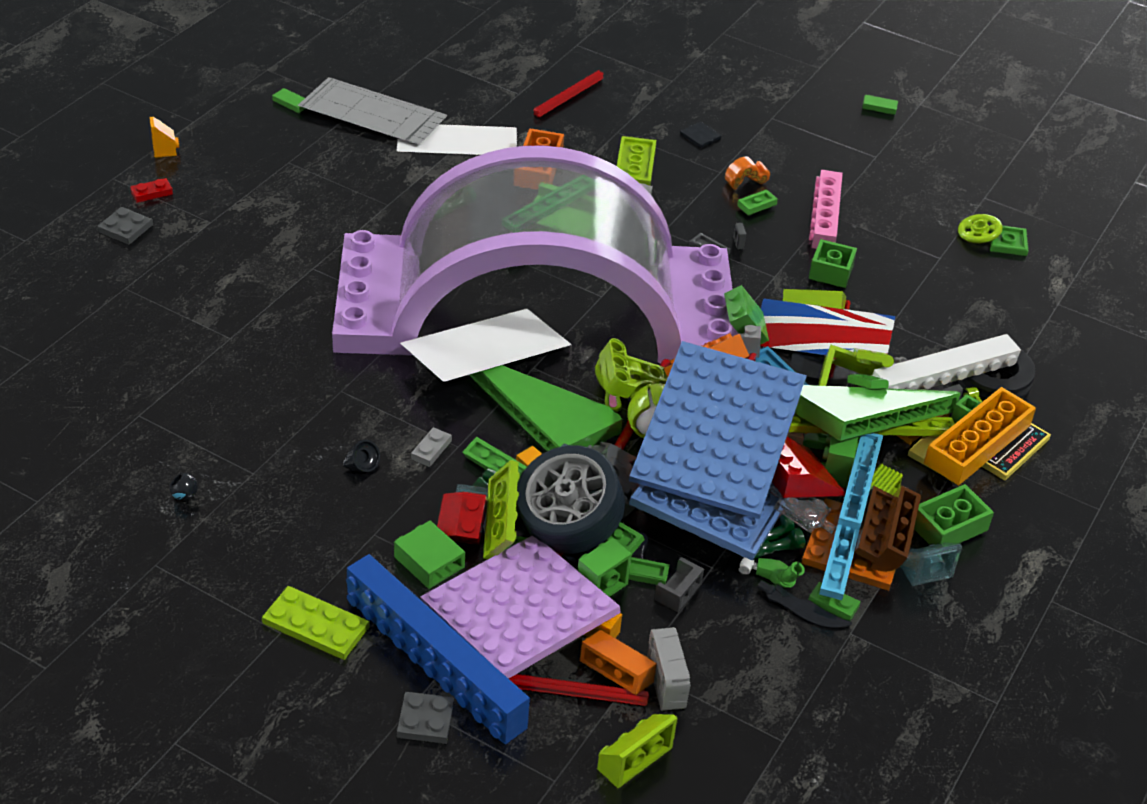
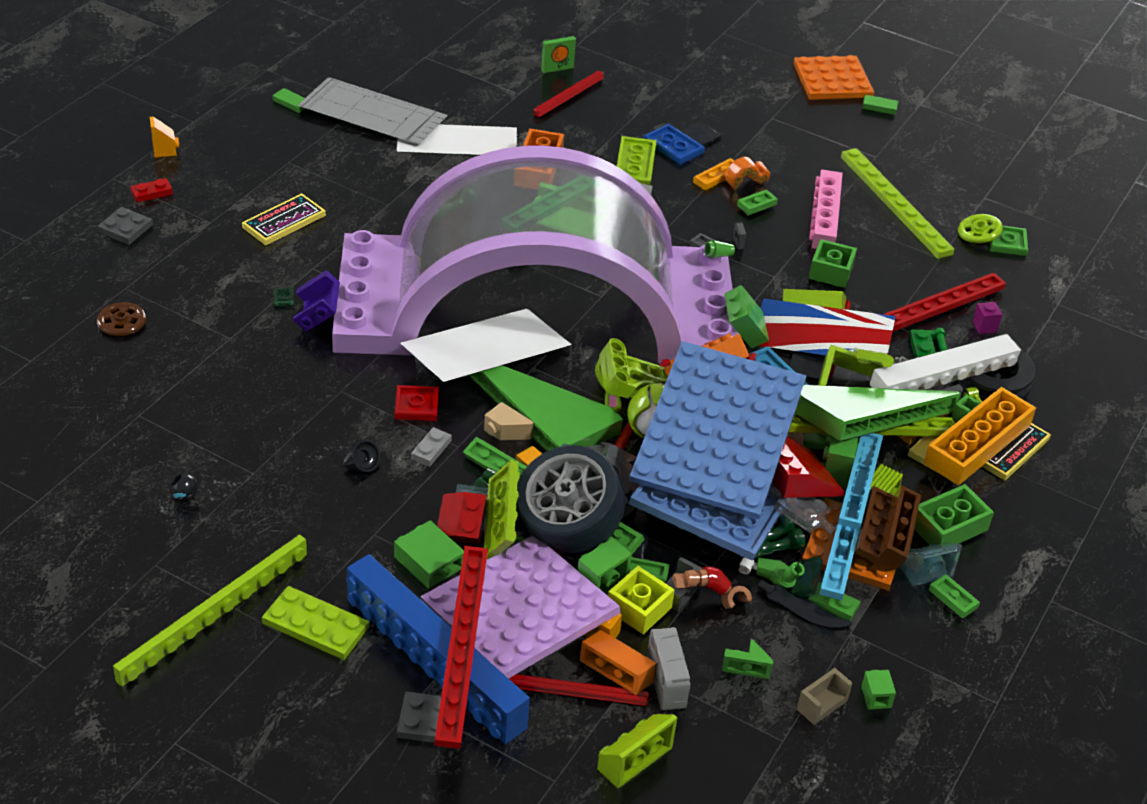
(121, 319): none -> reddish brown plate
(208, 611): none -> lime plate
(283, 219): none -> tile
(283, 296): none -> clear green tile
(319, 299): none -> dark purple panel
(416, 403): none -> red tile
(461, 649): none -> red plate
(508, 424): none -> tan slope
(558, 54): none -> bright green tile
(642, 599): none -> neon yellow brick
(675, 144): none -> blue tile
(713, 175): none -> light orange tile
(713, 579): none -> nougat piece
(717, 249): none -> bright green cone
(750, 663): none -> bright green slope
(752, 339): light grey brick -> none
(807, 583): none -> clear green tile
(824, 696): none -> dark tan panel
(833, 77): none -> orange plate
(868, 381): bright green tile -> none
(878, 689): none -> bright green brick
(897, 203): none -> lime plate
(922, 341): none -> green plate
(946, 300): none -> red plate
(954, 596): none -> bright green plate
(987, 317): none -> magenta brick

